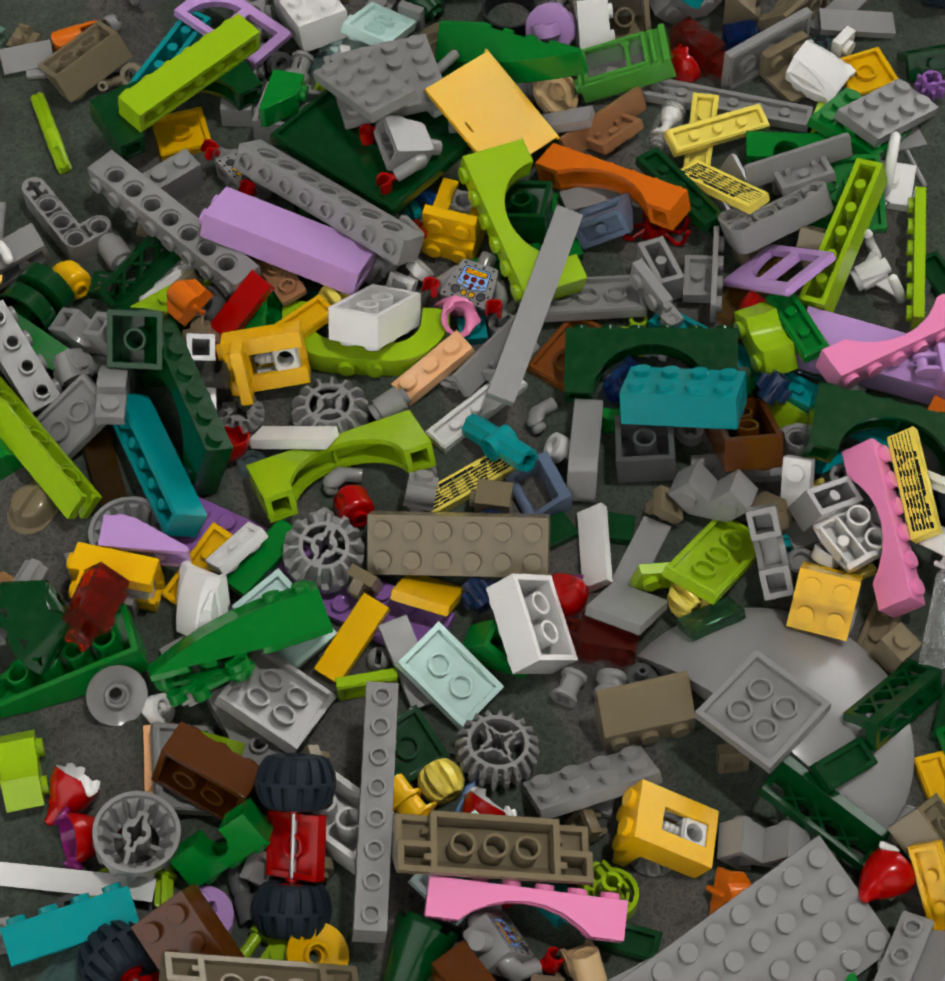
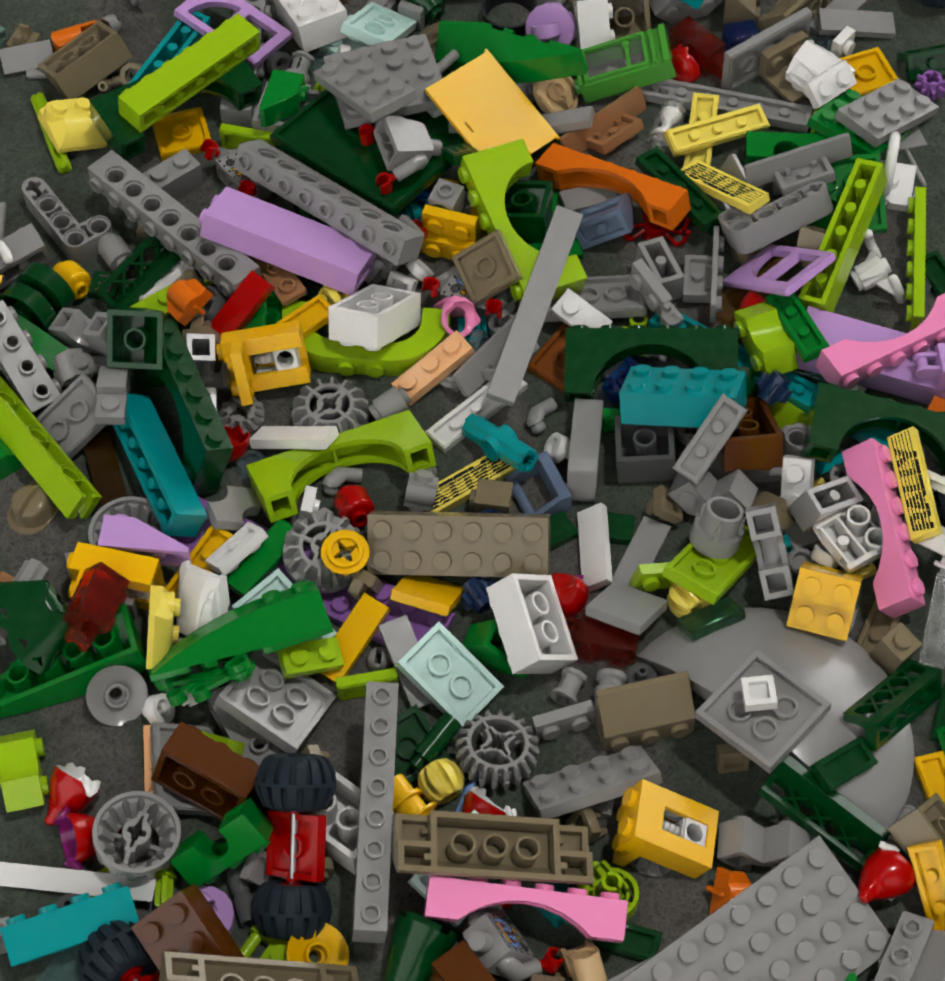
(70, 125): none -> light yellow slope
(161, 631): none -> light yellow slope
(233, 135): none -> lime tile
(235, 505): none -> light grey tile
(309, 503): none -> white plate
(310, 658): none -> lime plate
(349, 541): none -> yellow gear
(435, 741): none -> dark green cylinder
(447, 196): none -> light grey brick
(455, 152): none -> dark green tile
(478, 338): none -> clear light blue tile
(487, 267): none -> dark tan tile
(573, 717): none -> light grey plate
(576, 311): none -> white plate
(710, 439): none -> light grey tile
(718, 528): none -> light grey piece
(759, 693): none -> white plate
(829, 84): none -> white plate

